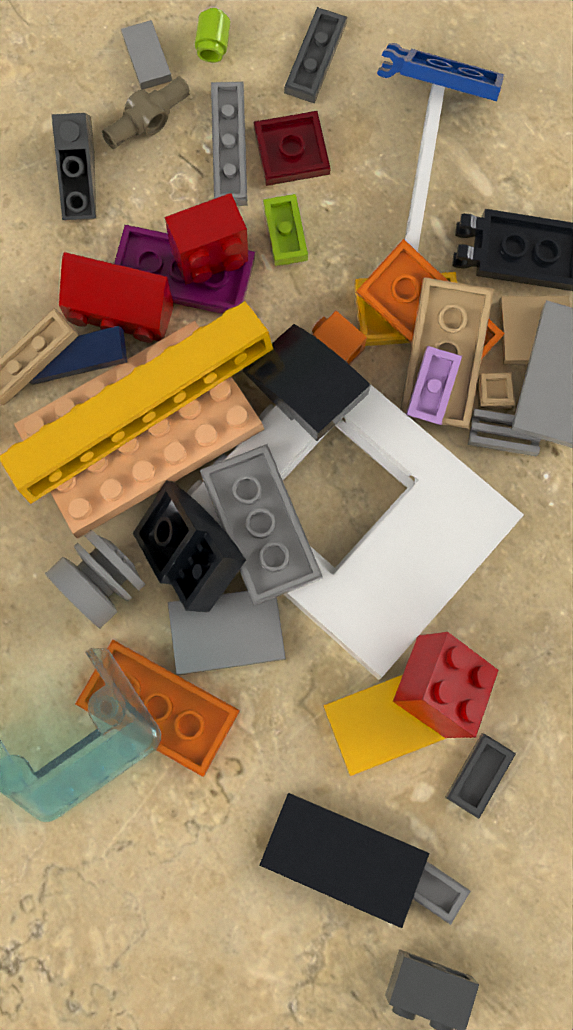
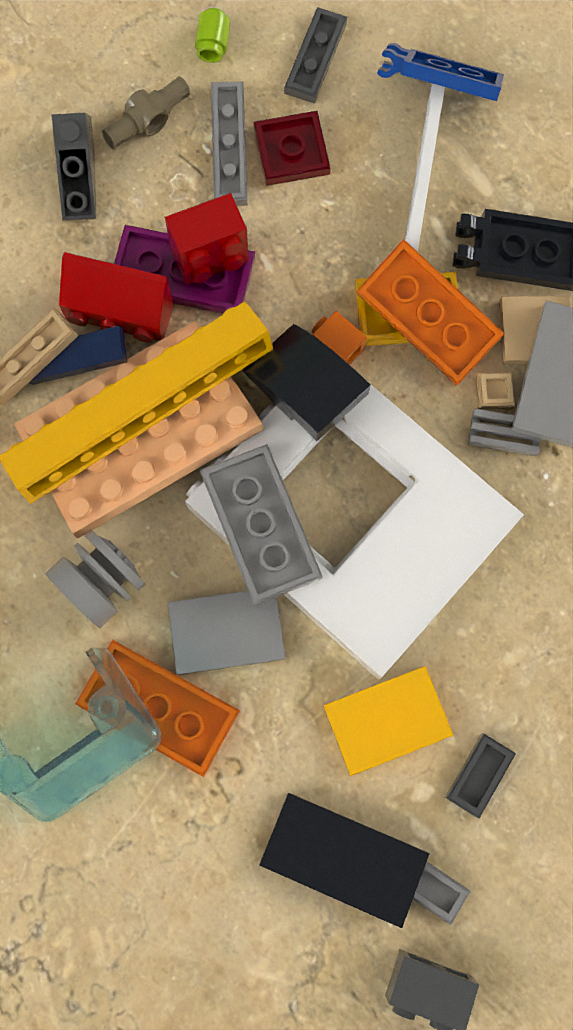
(146, 54): light grey tile -> none
(187, 548): black slope -> none
(285, 230): lime plate -> none
(433, 385): lavender plate -> none
(446, 685): red brick -> none
(455, 321): tan tile -> none

